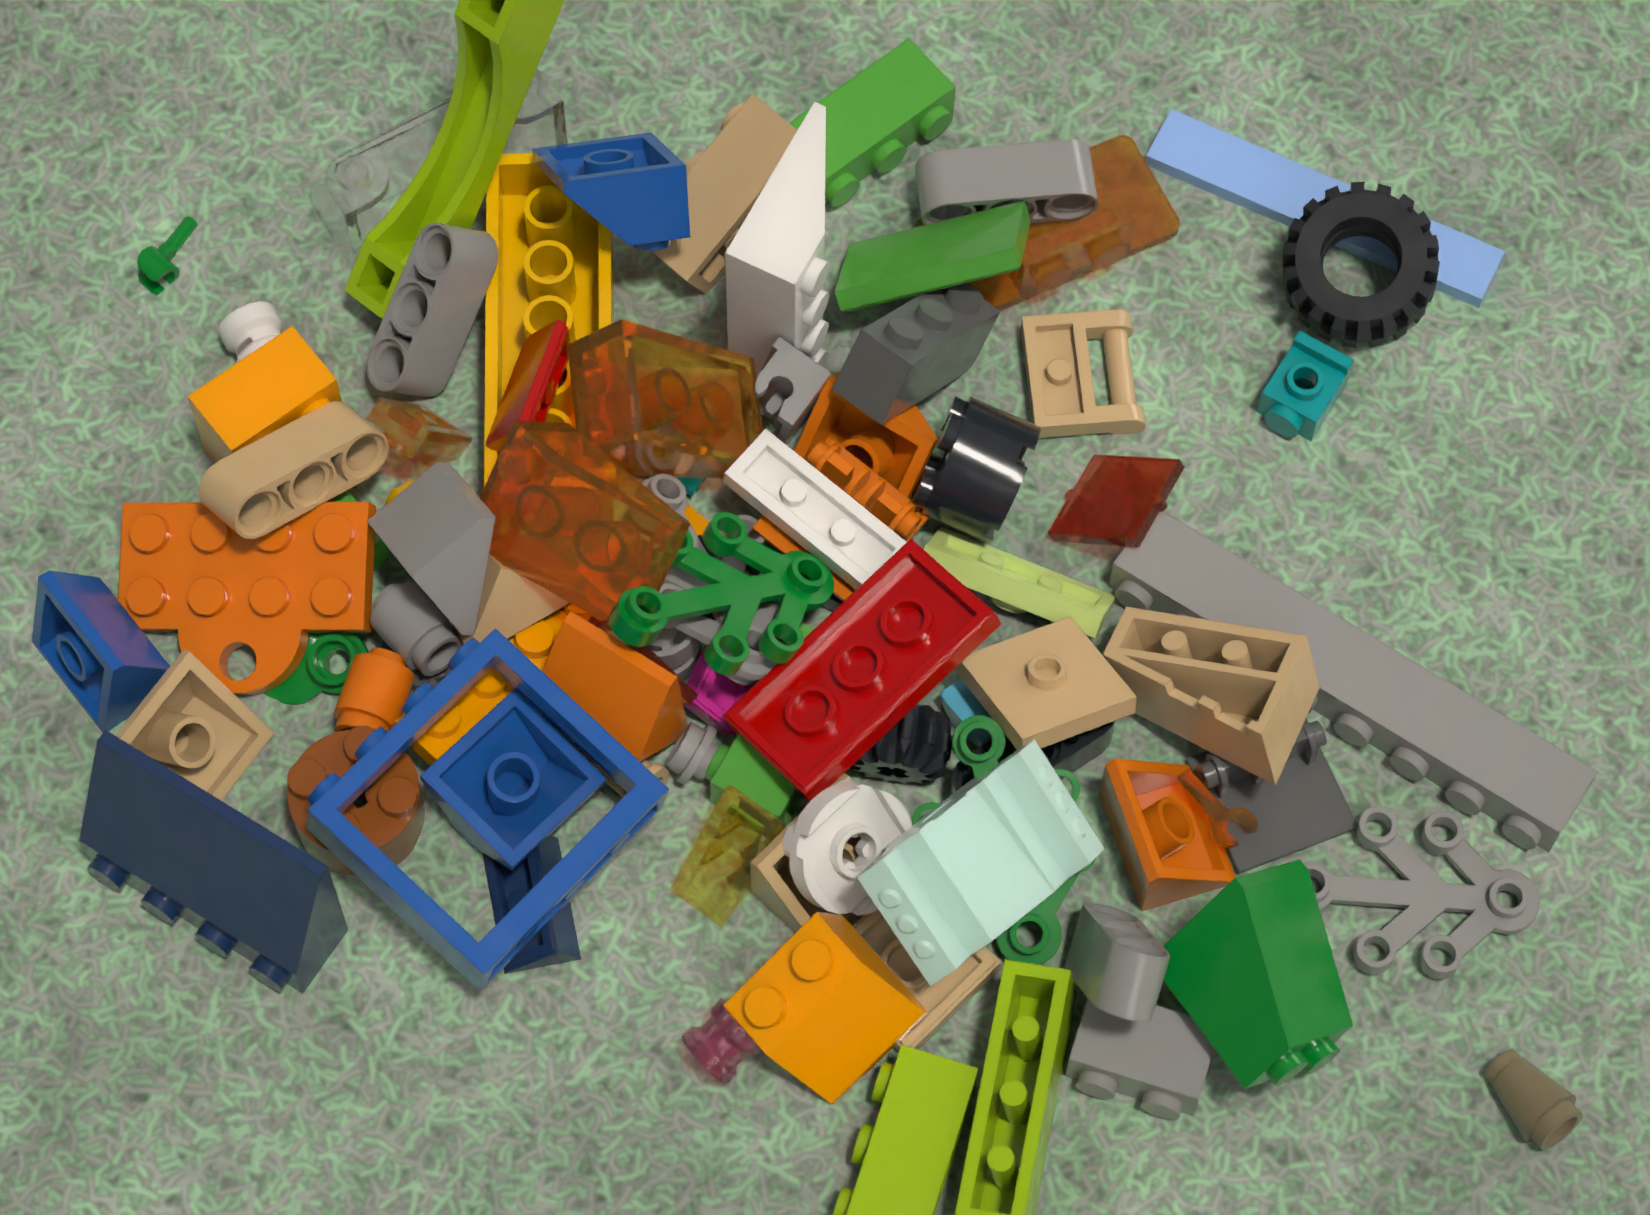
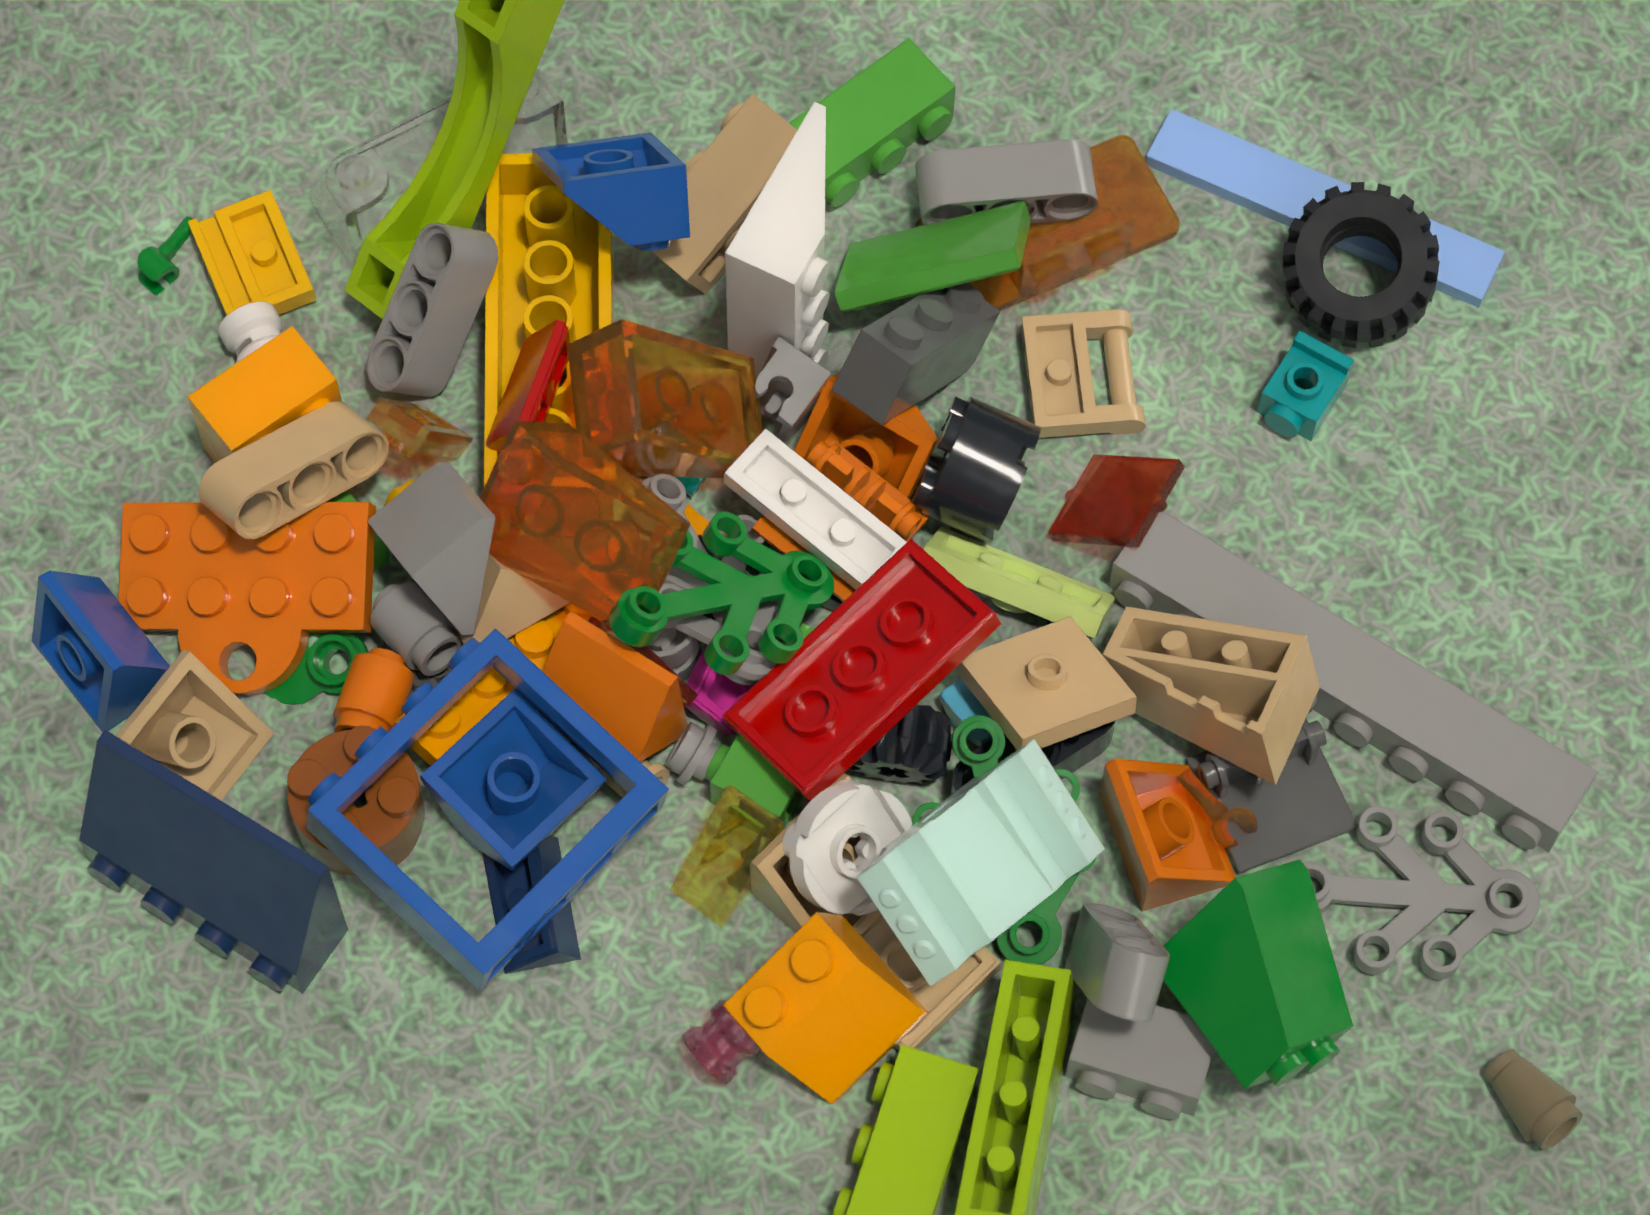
(252, 256): none -> yellow plate

